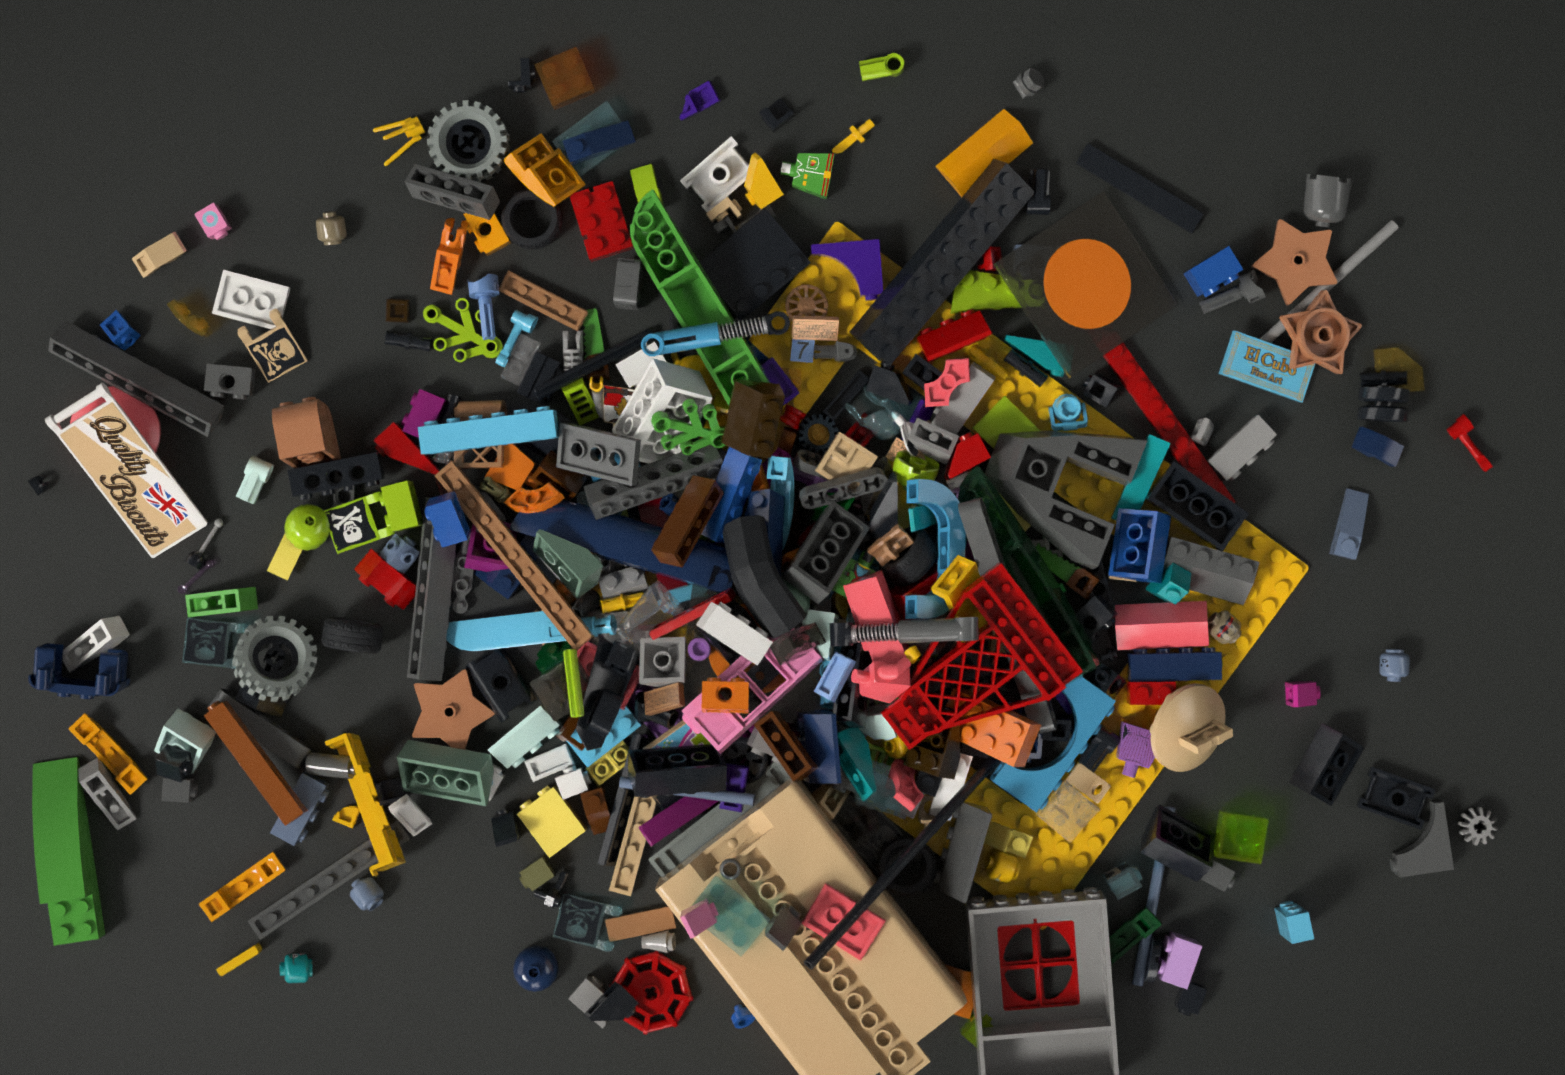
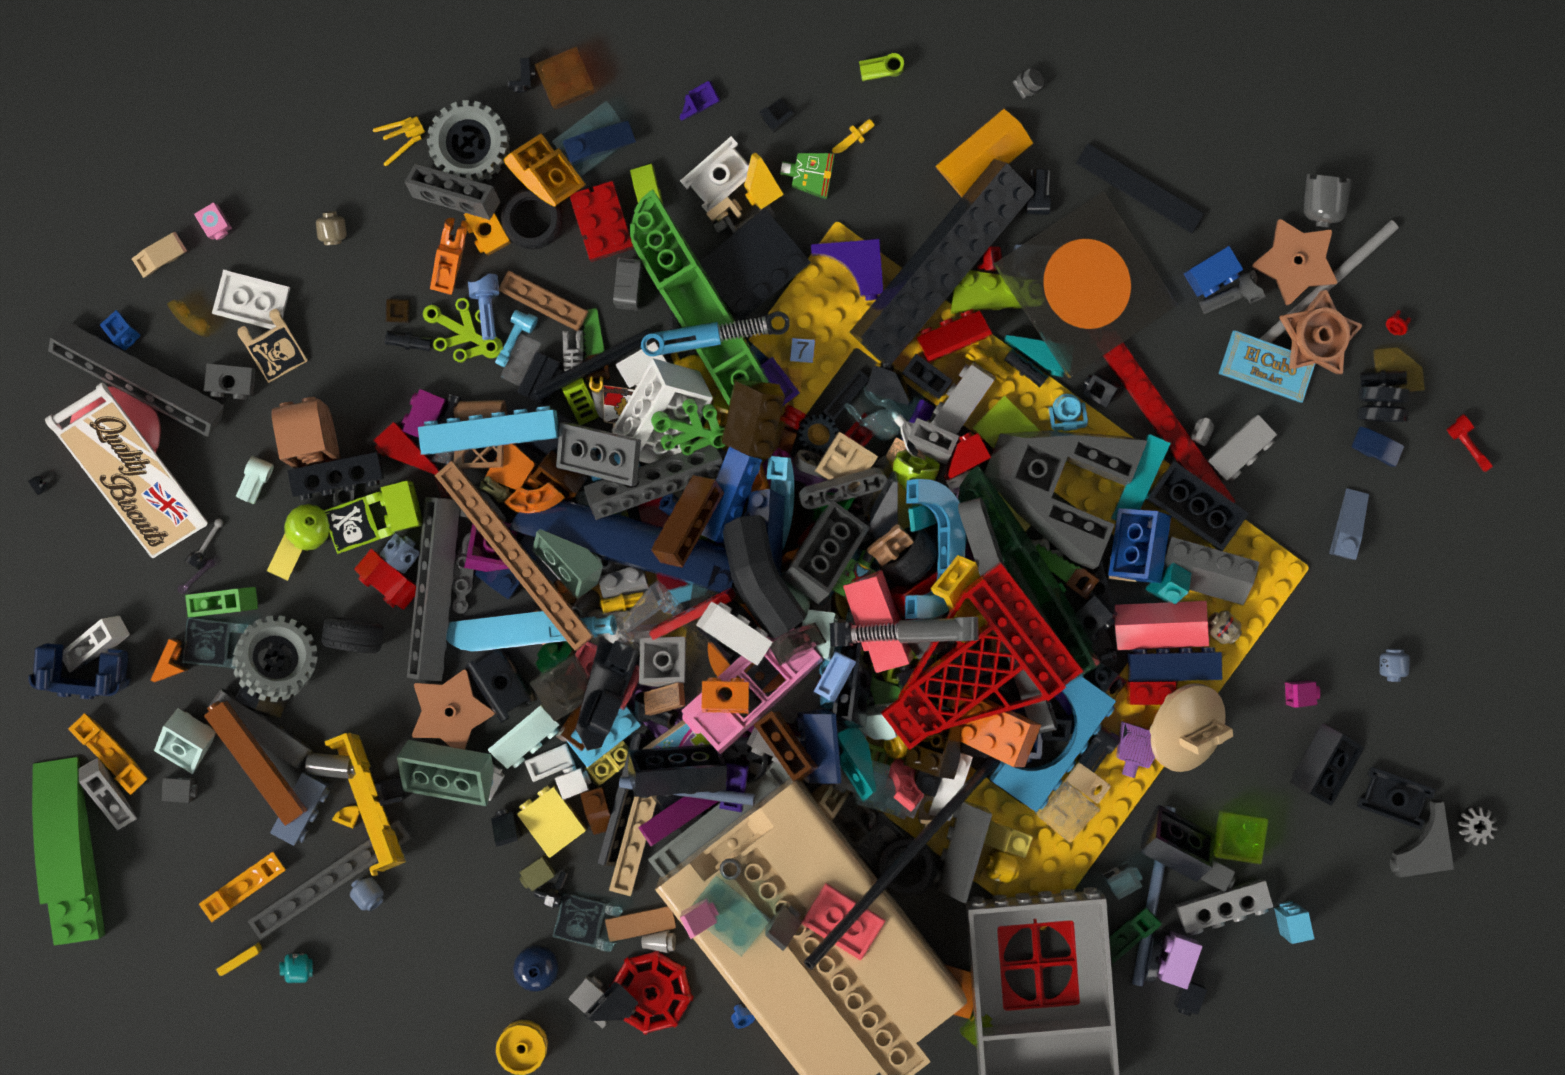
(165, 666): none -> orange slope
(174, 763): black brick -> none
(410, 815): white tile -> none
(447, 519): blue brick -> none
(508, 1047): none -> yellow wheel
(573, 683): lime axle -> none
(699, 649): medium lavender tile -> none
(806, 304): medium nougat wheel -> none
(815, 328): light nougat tile -> none
(839, 351): dark grey piece -> none
(886, 680): coral torso -> none
(939, 391): coral tile -> none
(1189, 909): none -> light grey brick
(1397, 325): none -> red plate

